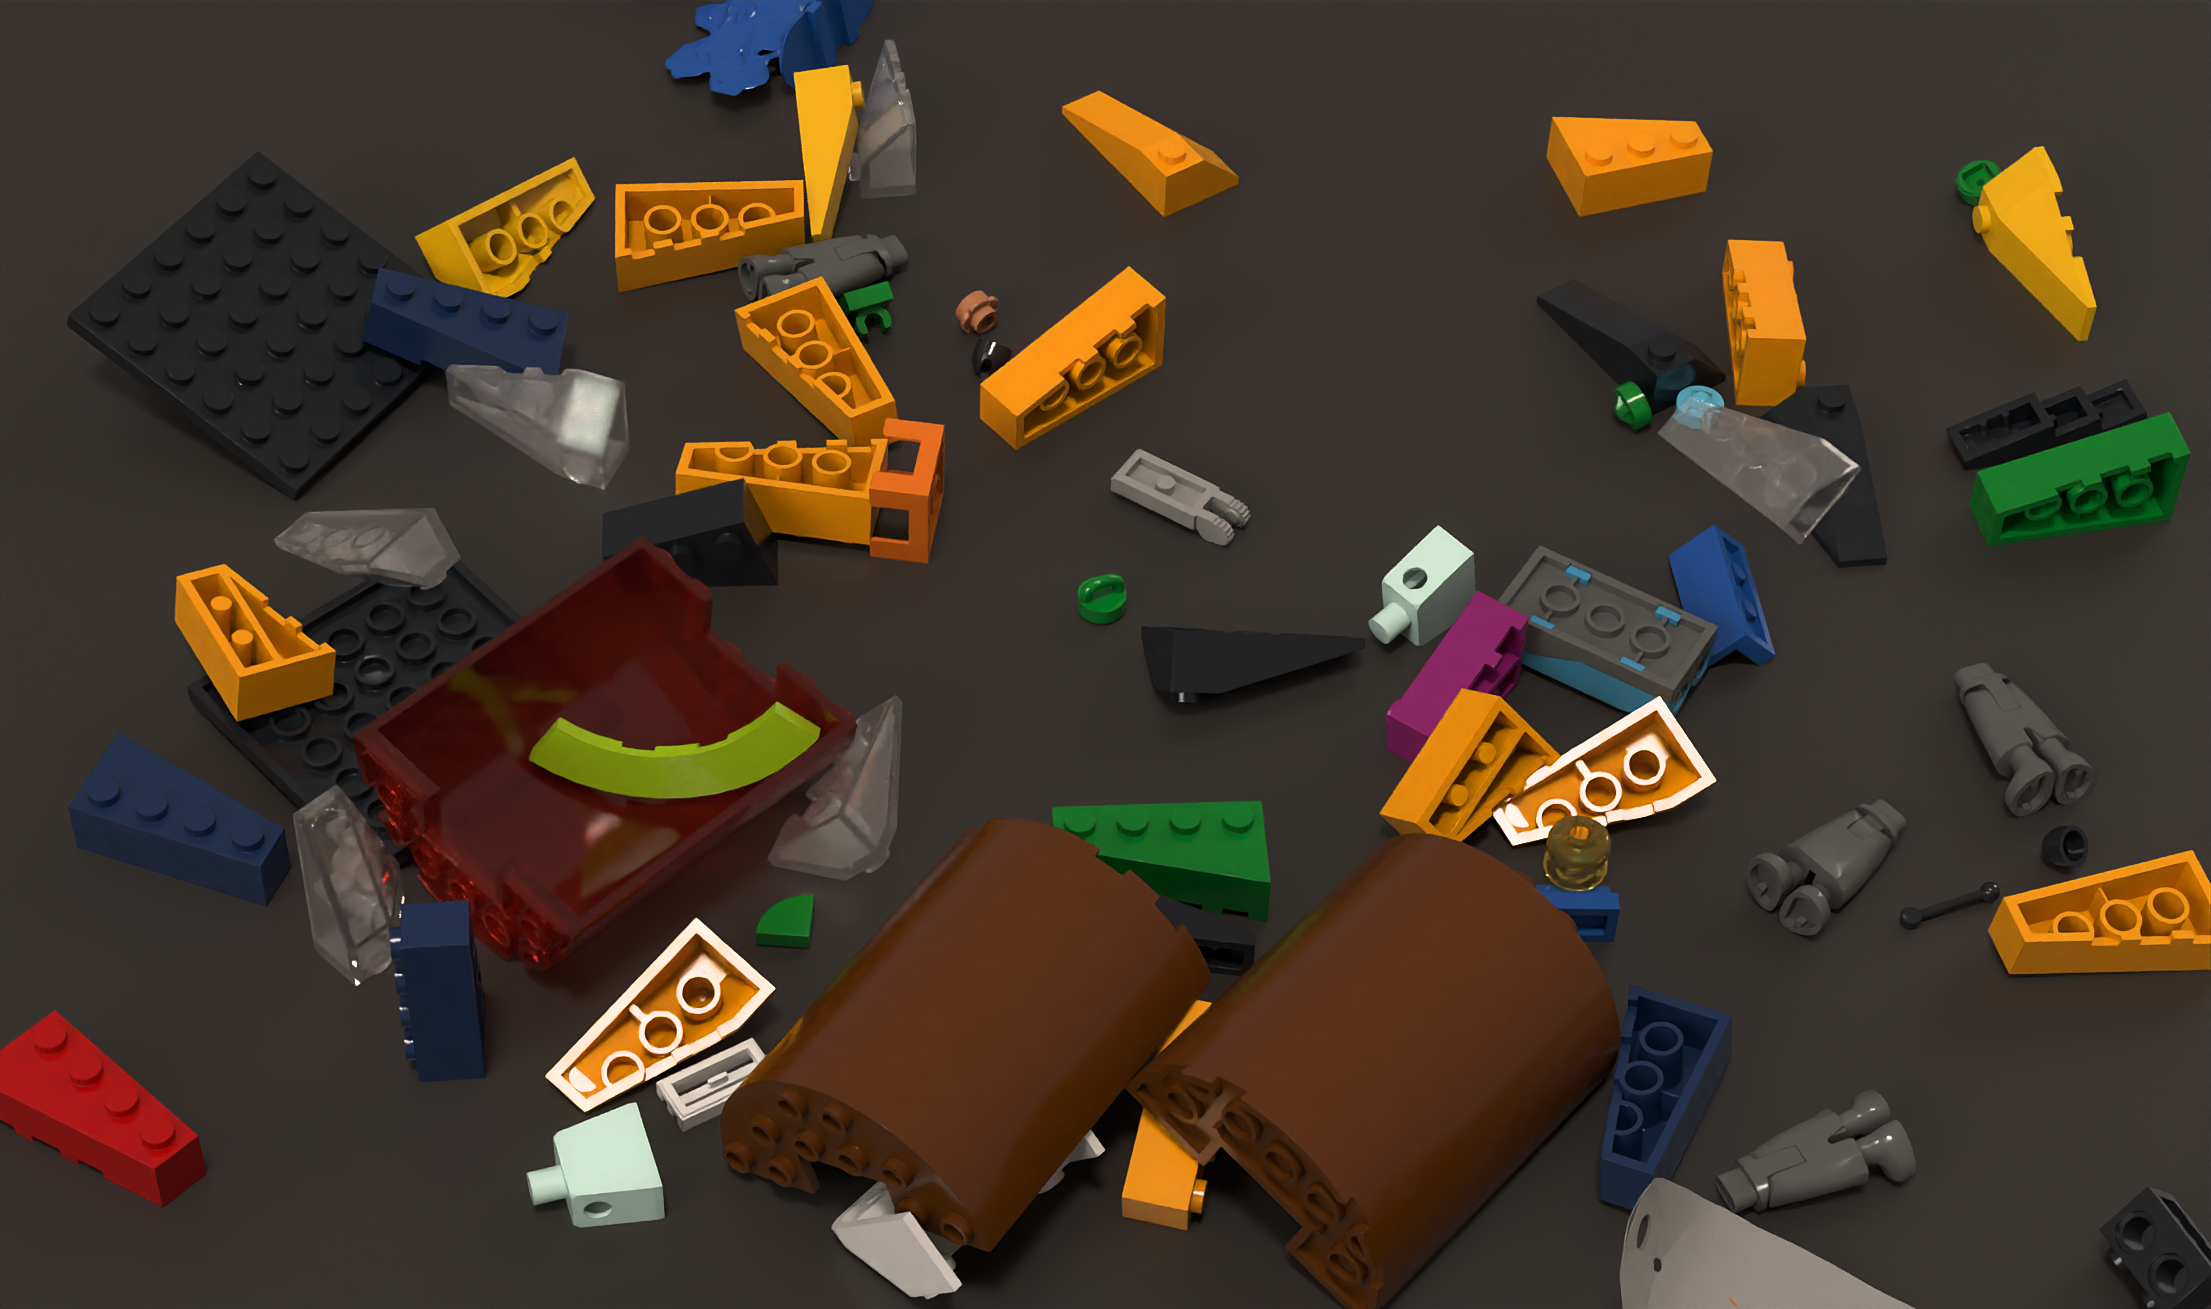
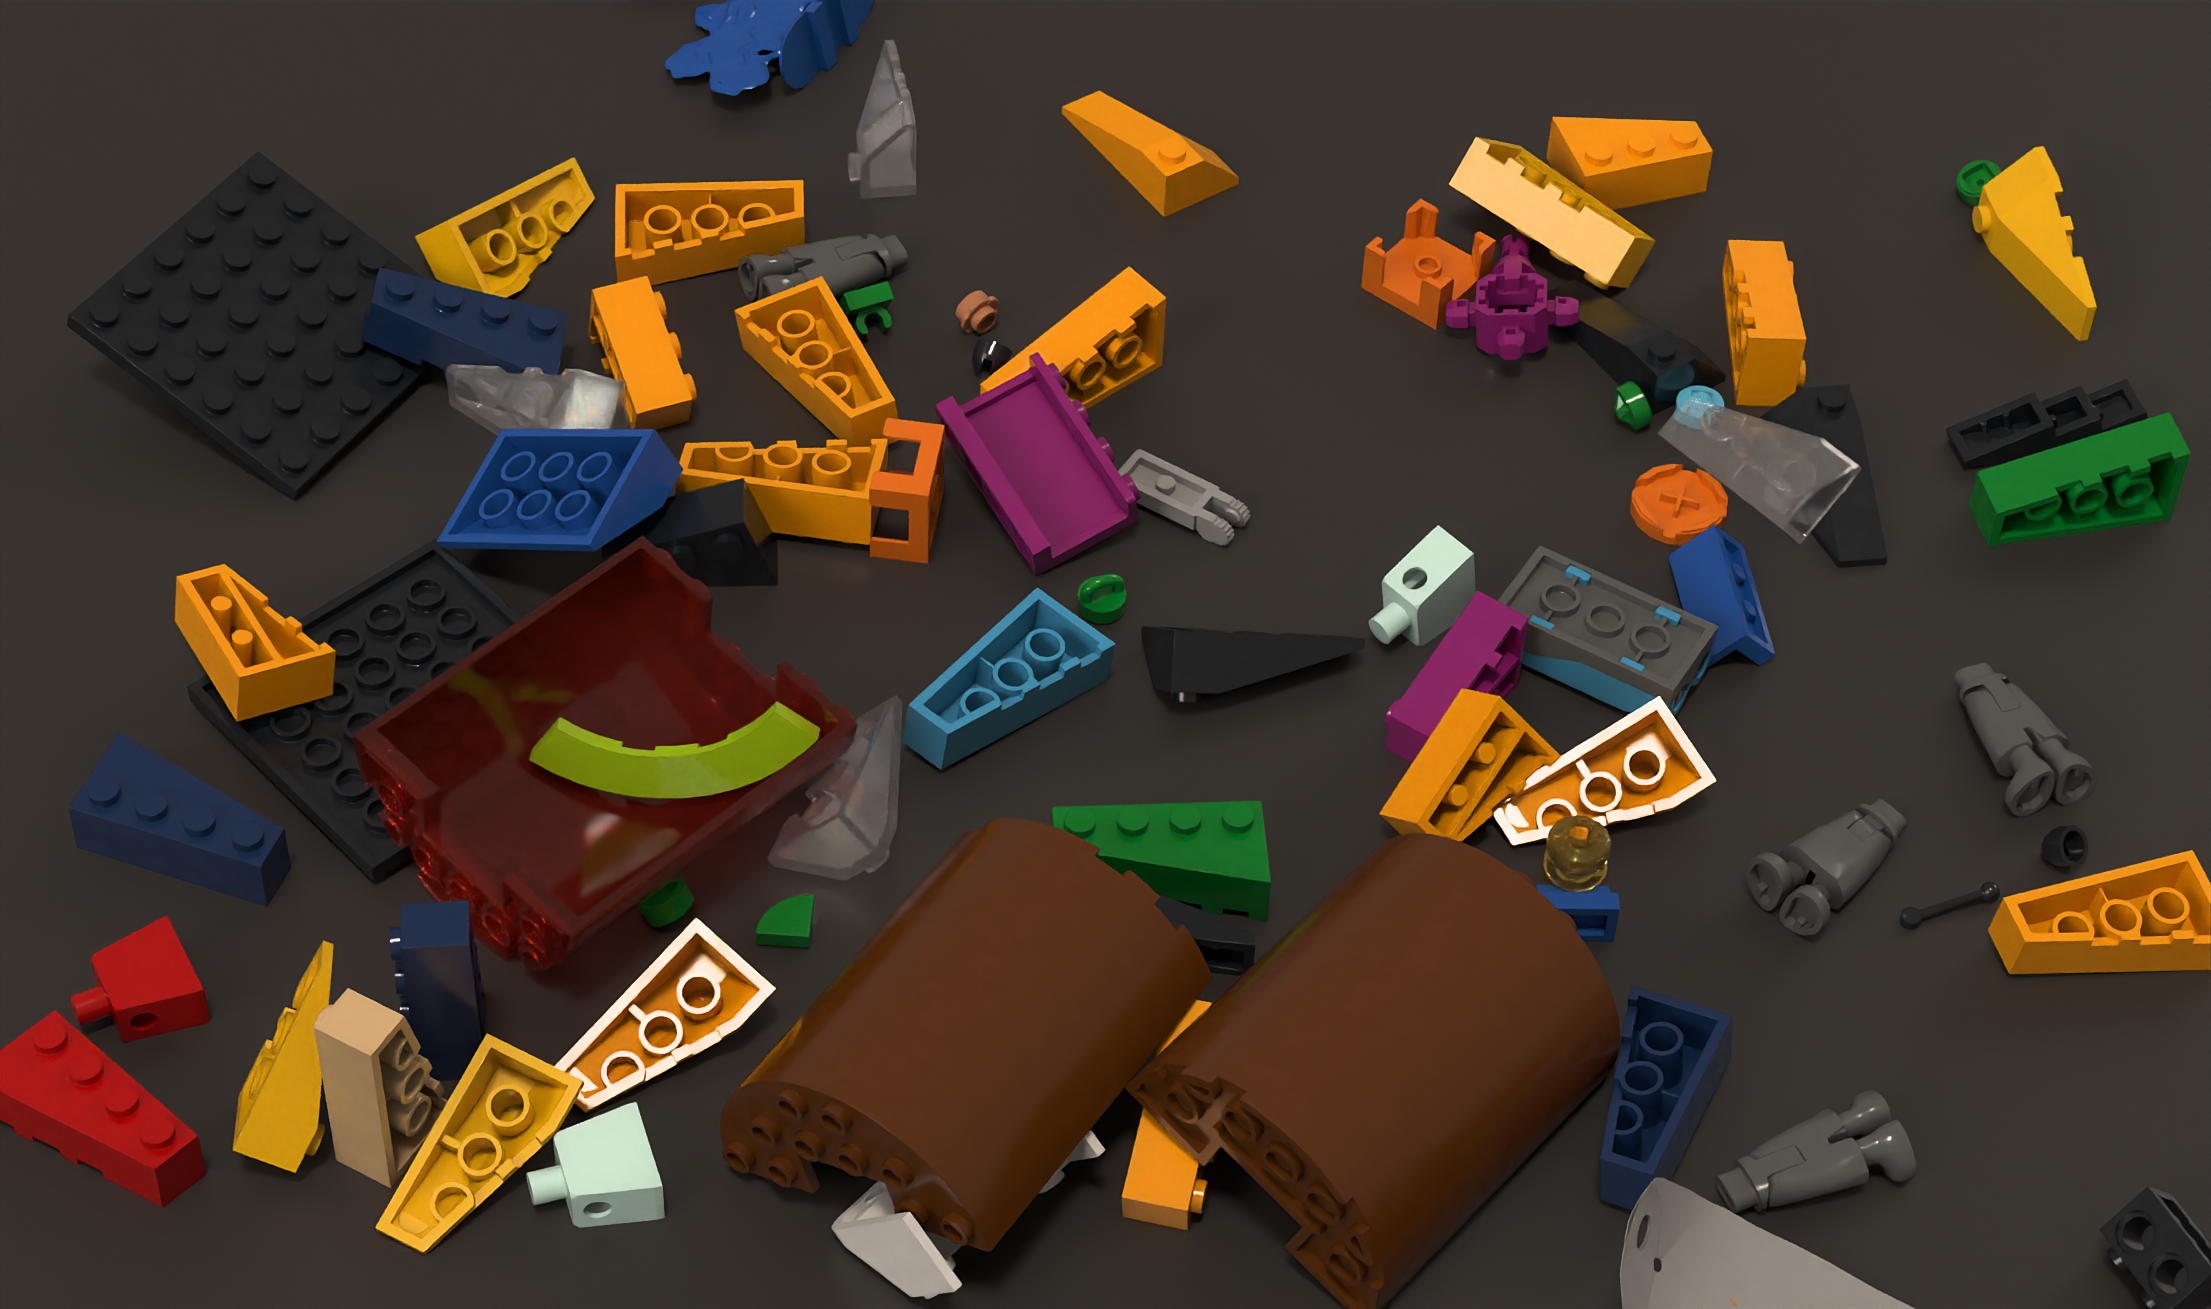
(143, 986): none -> red torso
(283, 1089): none -> yellow wedge
(348, 885): clear wedge -> none
(375, 545): clear wedge -> none
(375, 1087): none -> tan wedge
(485, 1133): none -> yellow wedge
(562, 489): none -> blue slope
(641, 353): none -> light orange wedge
(667, 904): none -> green tile
(710, 1098): white tile -> none
(828, 134): yellow wedge -> none
(1007, 679): none -> dark azure wedge
(1040, 465): none -> magenta panel
(1423, 269): none -> orange panel
(1512, 306): none -> magenta piece
(1553, 212): none -> yellow wedge
(1677, 503): none -> orange tile

